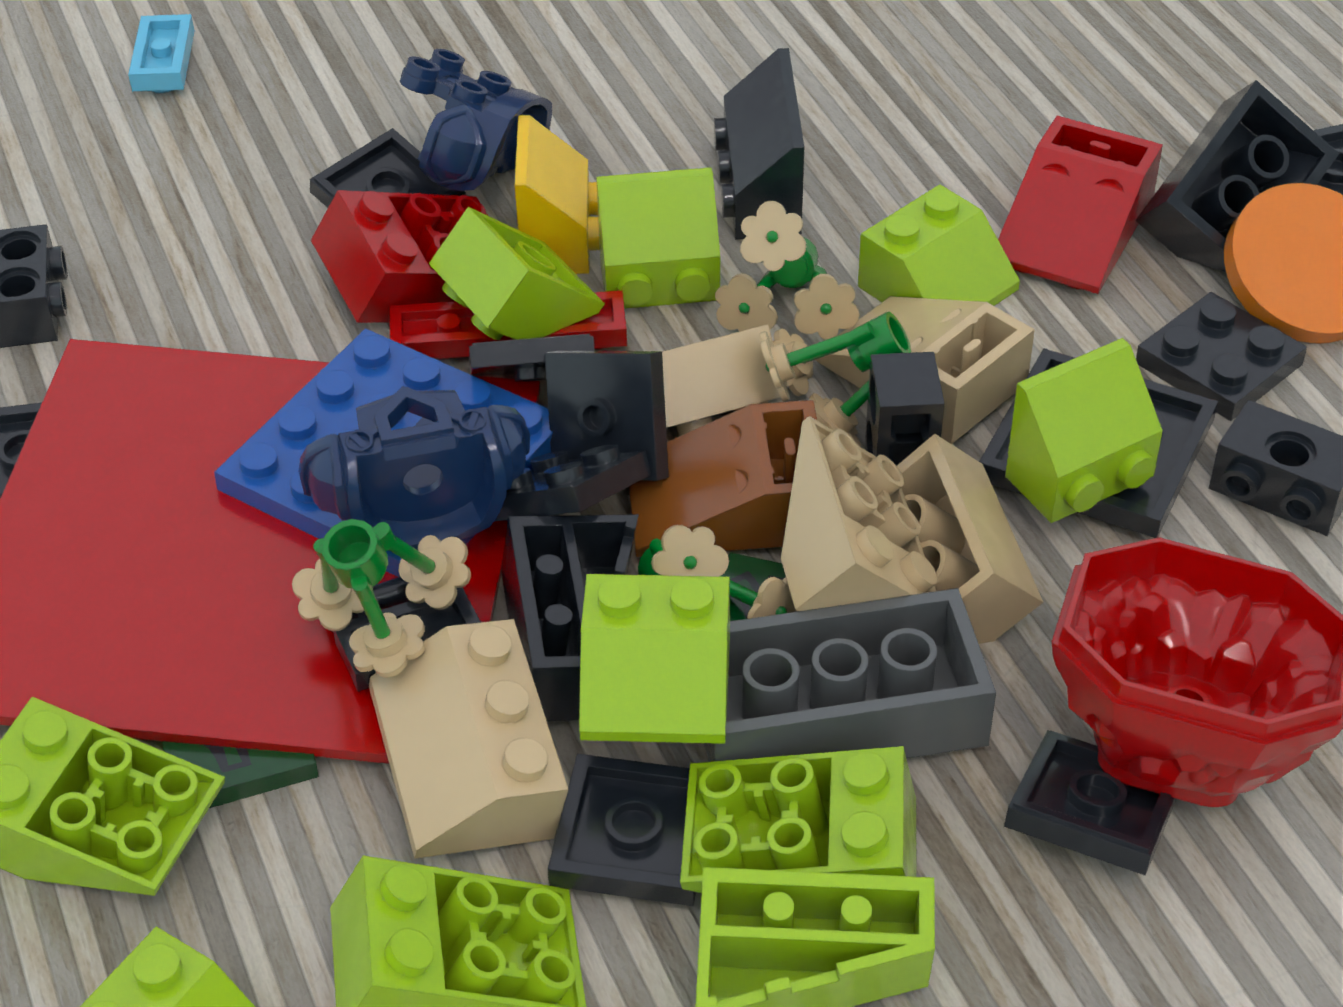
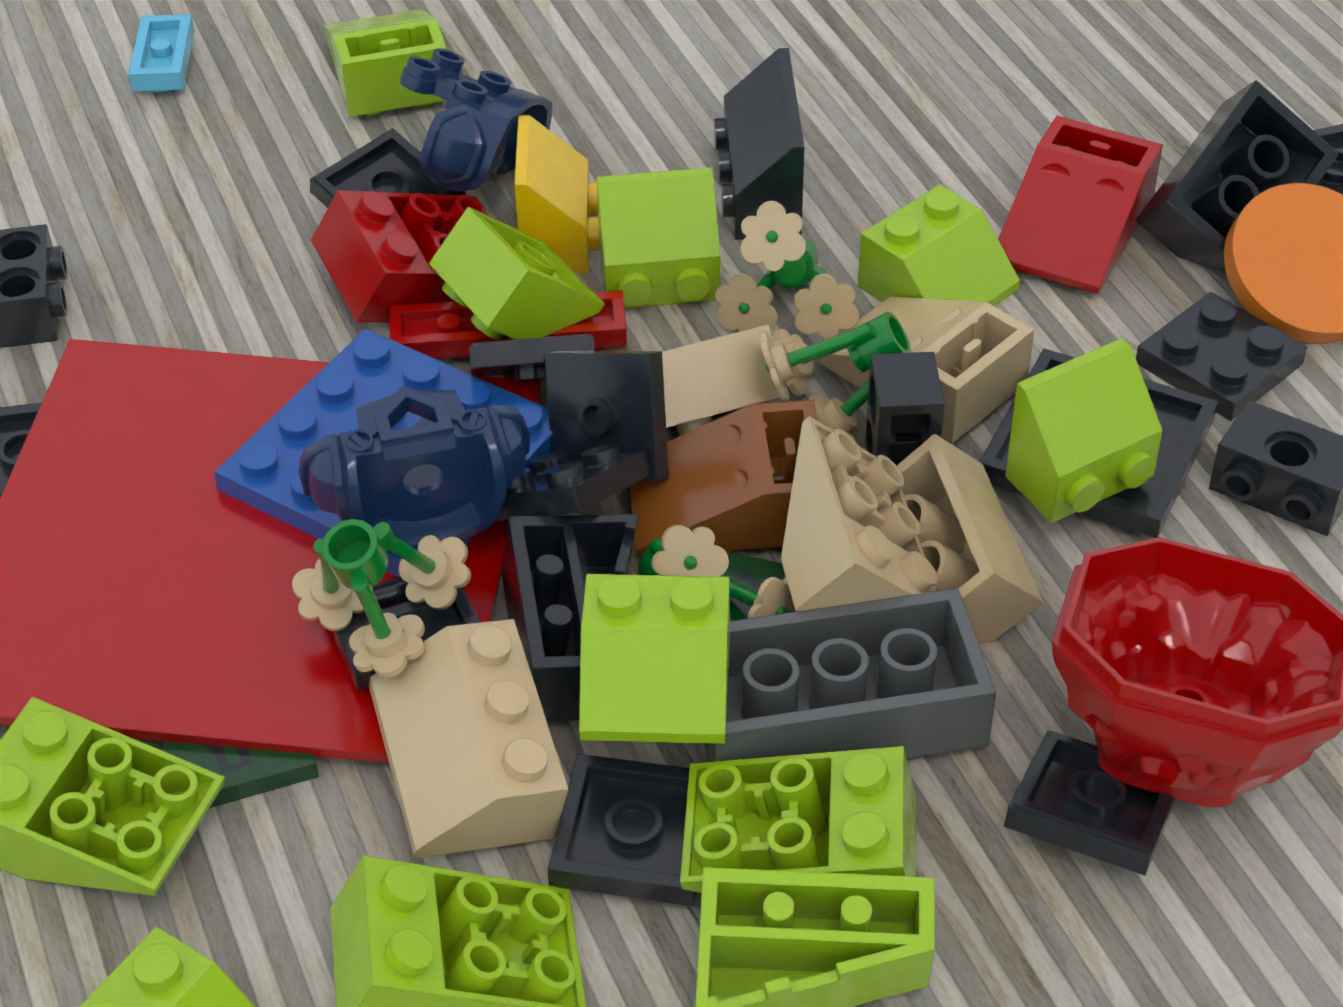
(372, 56): none -> lime slope

